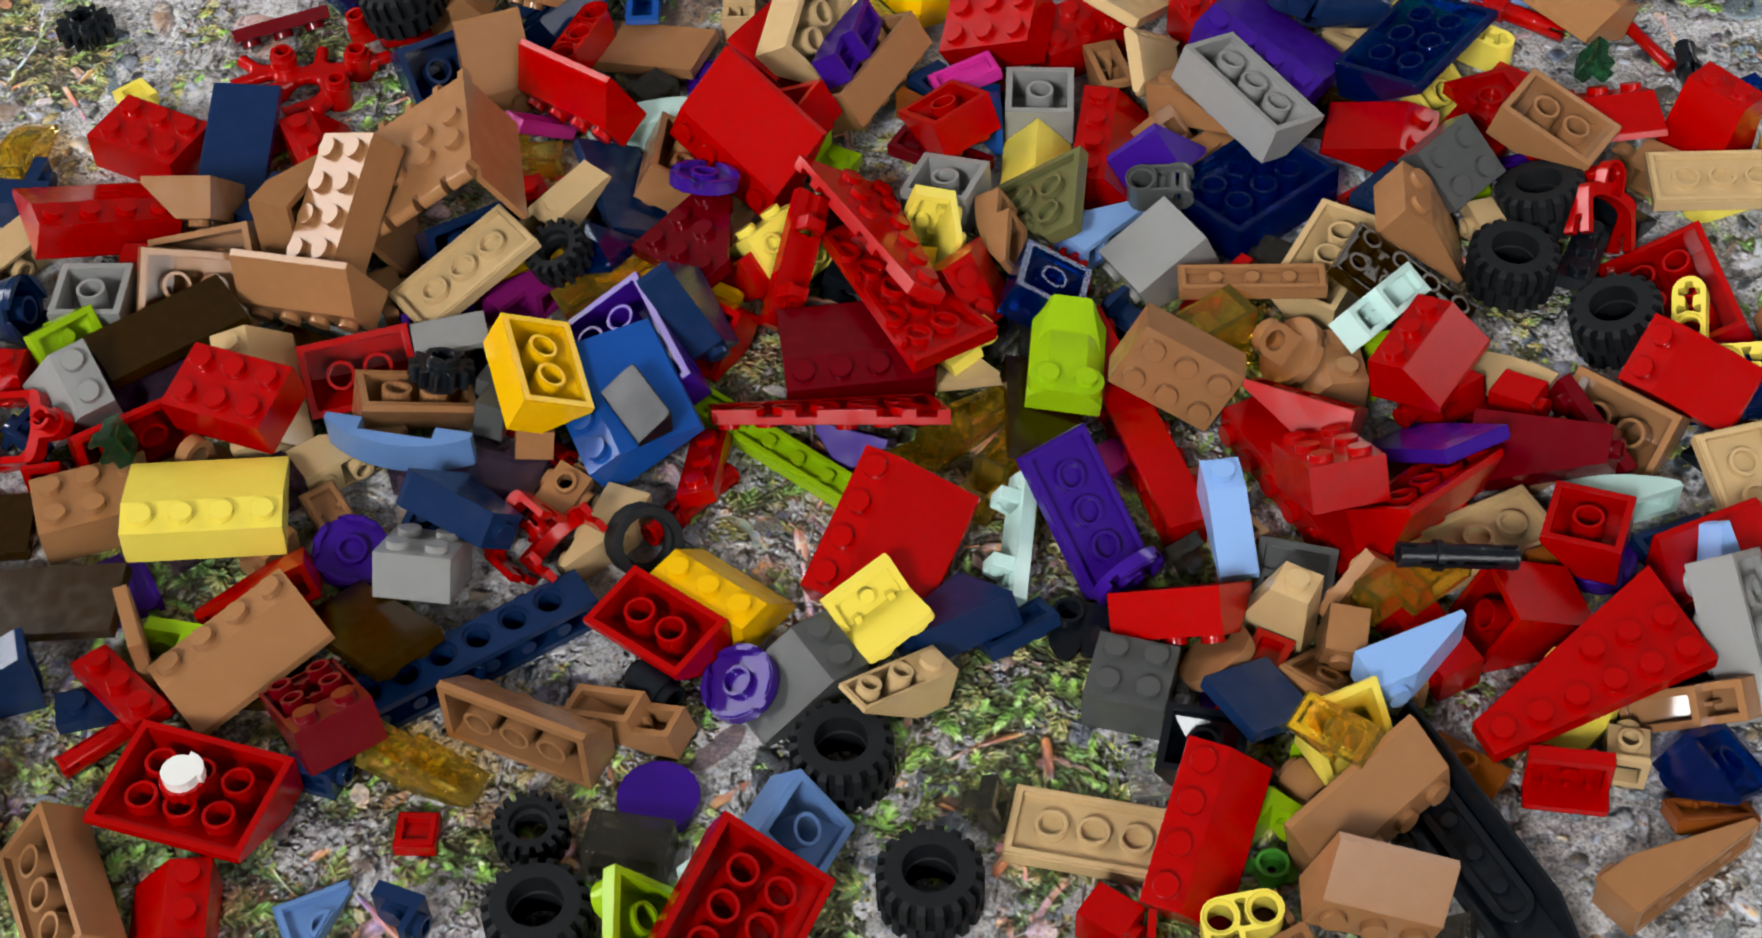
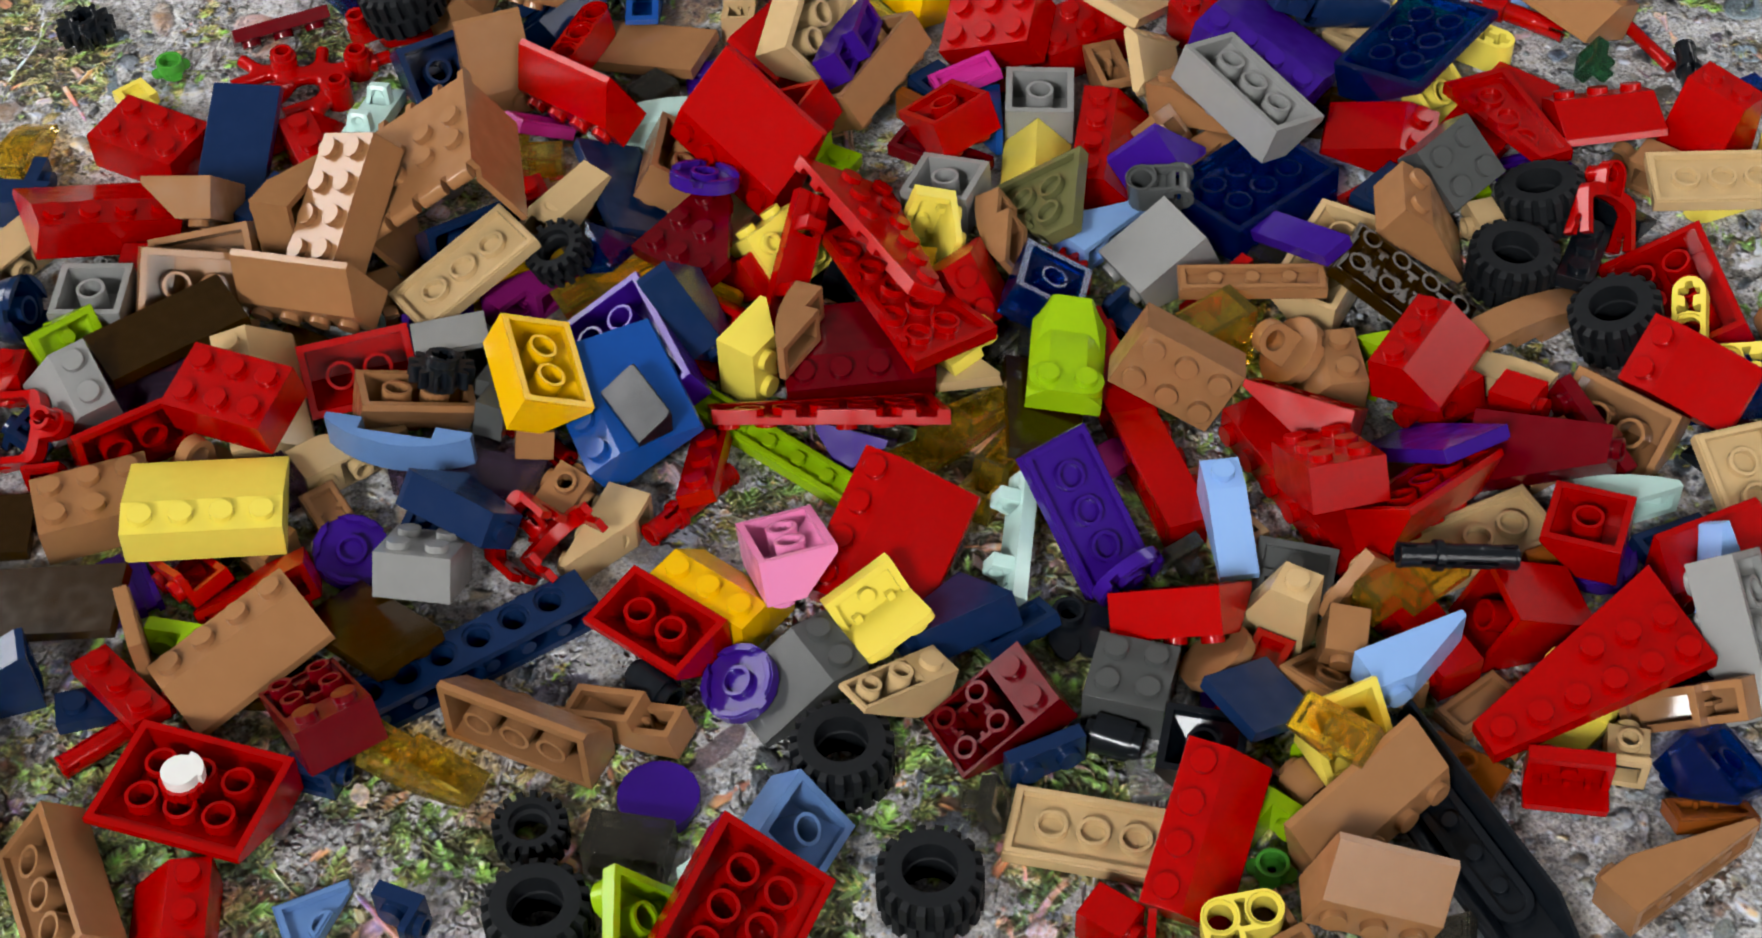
(116, 440): clear green tile -> none
(170, 66): none -> bright green plate
(192, 580): none -> red bracket
(379, 105): none -> light aqua hinge
(417, 834): red tile -> none
(627, 515): black tyre -> none
(749, 355): none -> light yellow slope
(785, 554): none -> bright pink slope
(798, 325): none -> medium nougat slope
(998, 711): none -> dark red slope
(1044, 756): none -> dark blue plate
(1114, 737): none -> black brick
(1301, 238): none -> dark purple tile
(1378, 307): light aqua slope -> none
(1463, 709): none -> medium nougat tile
(1525, 318): none -> medium nougat slope
(1552, 124): medium nougat slope -> none

